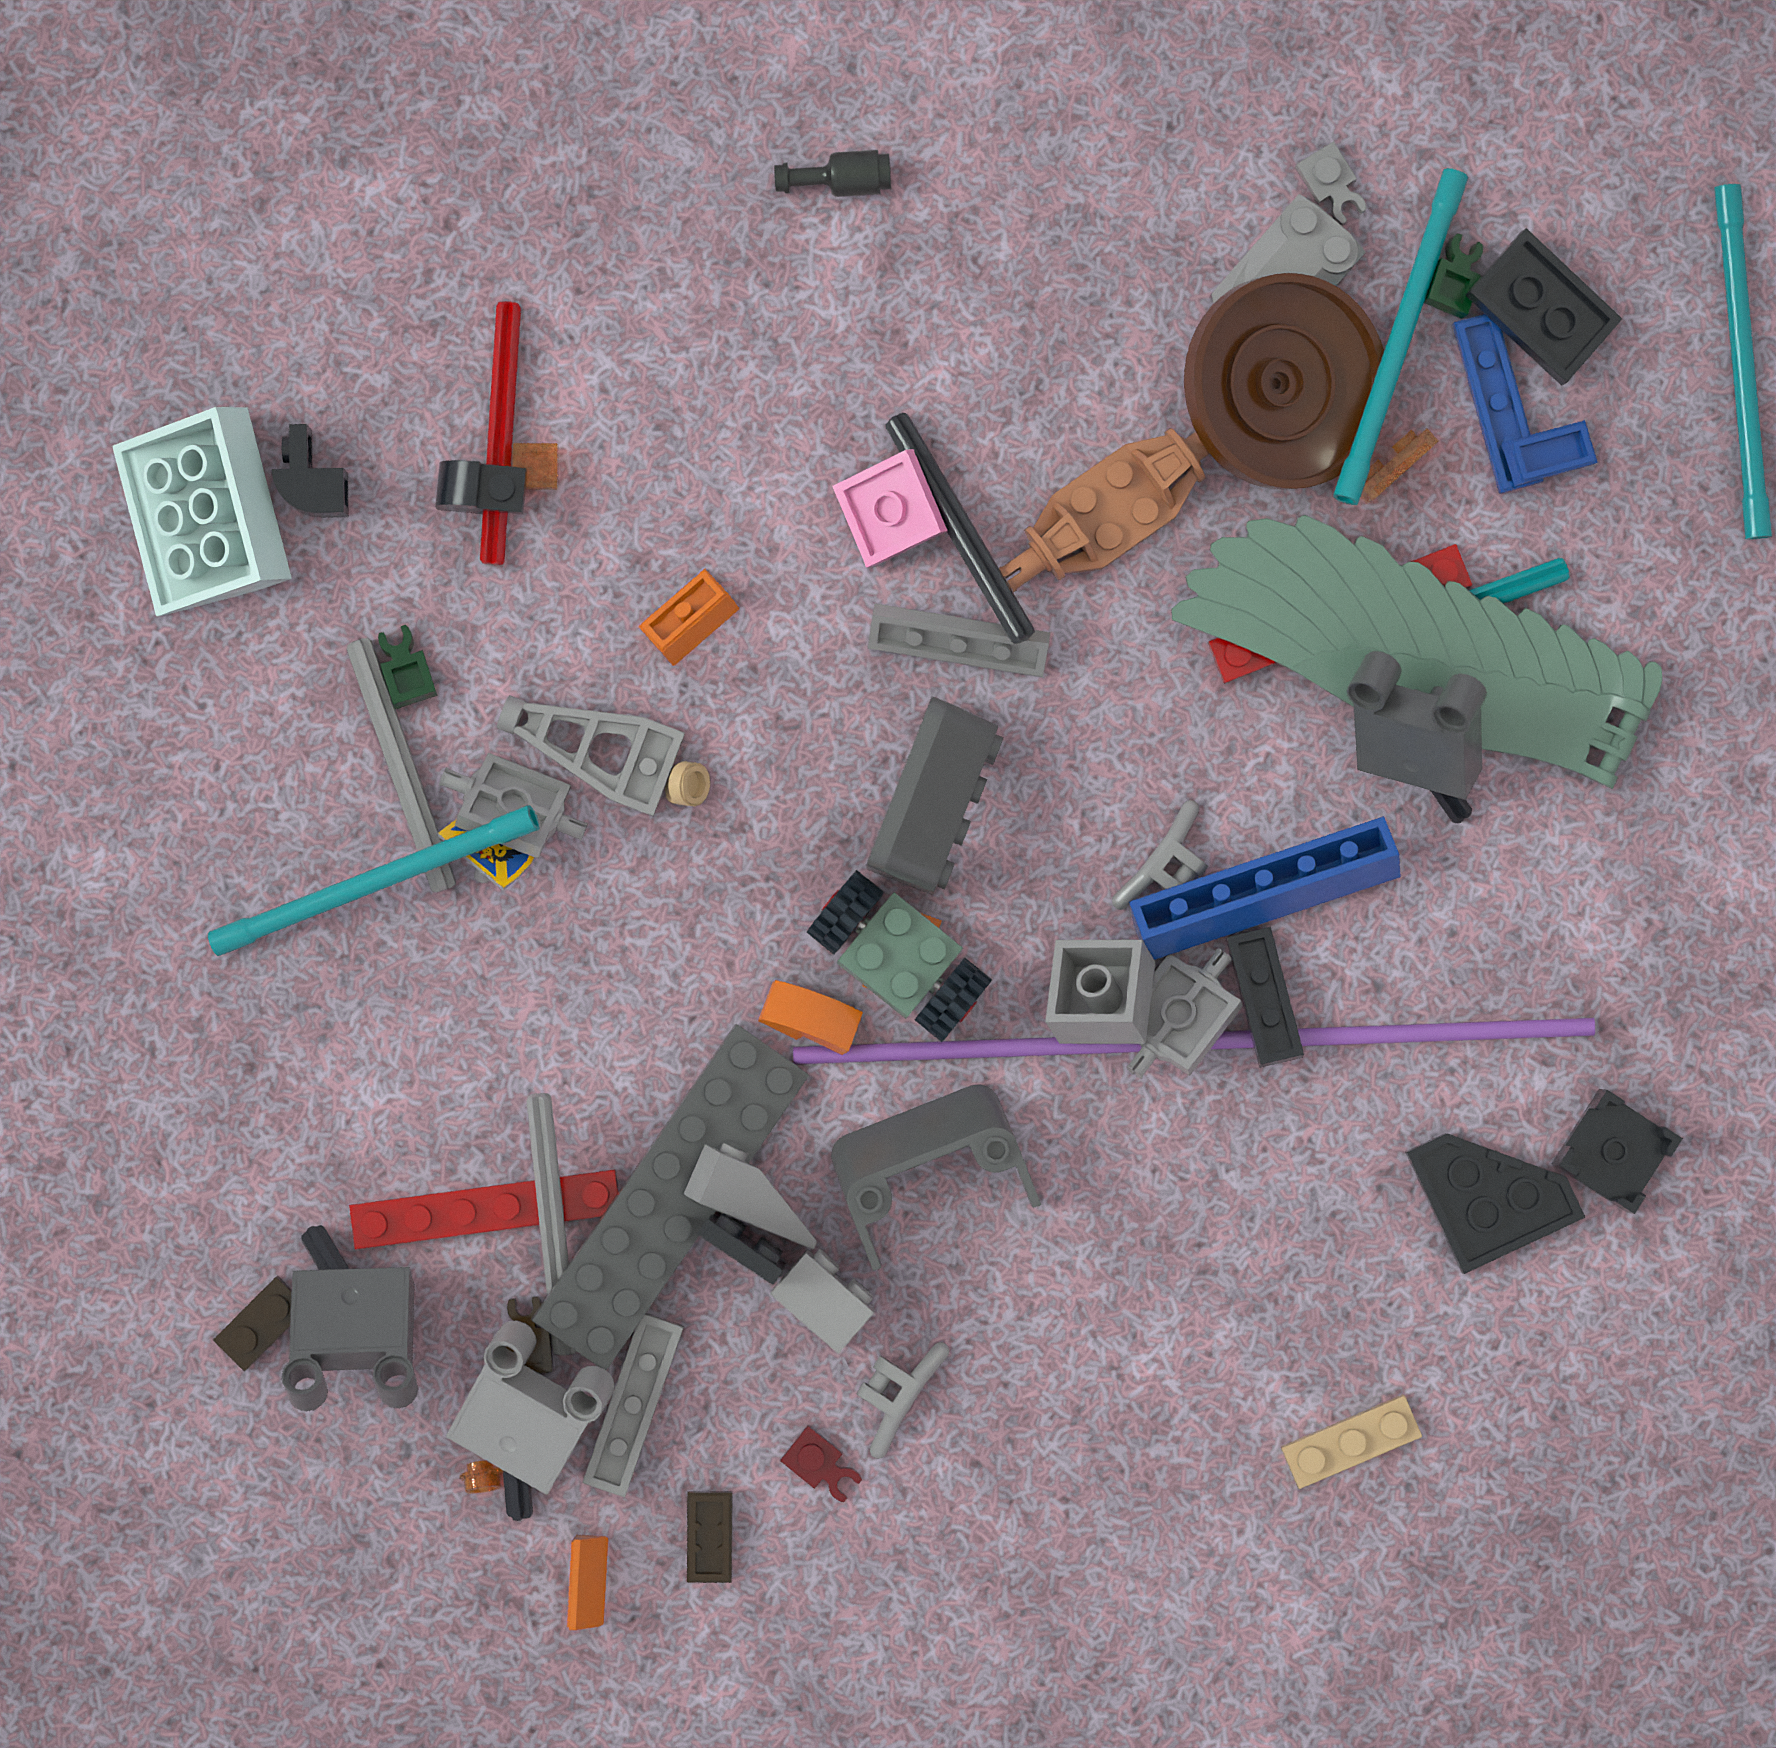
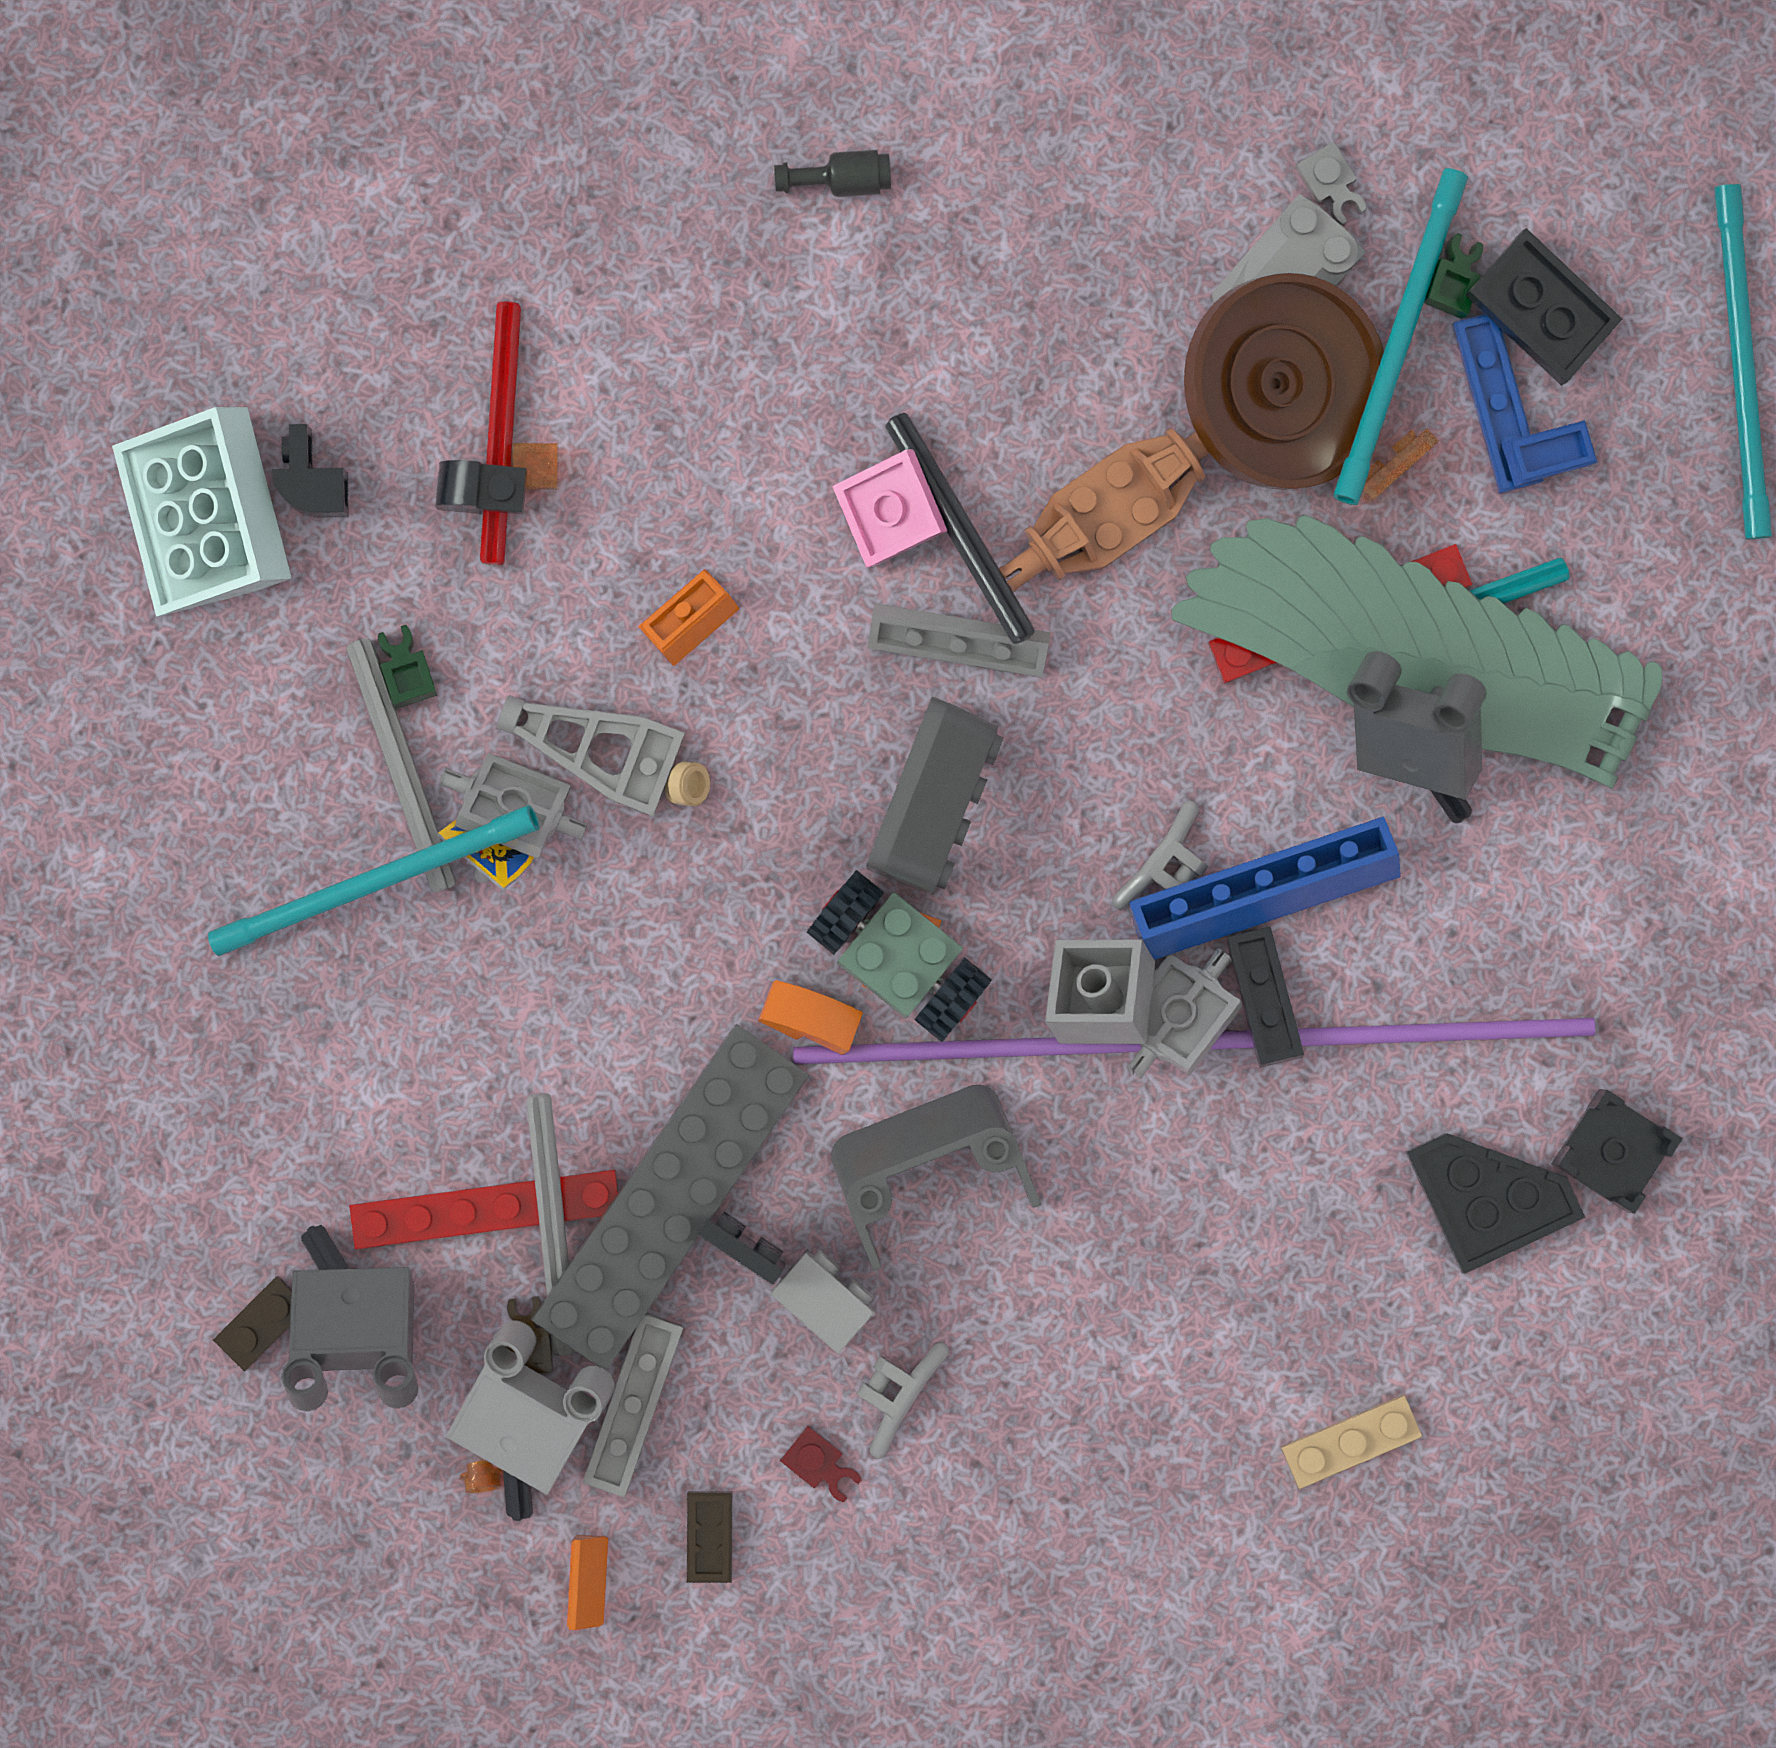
(742, 1191): light grey slope -> none

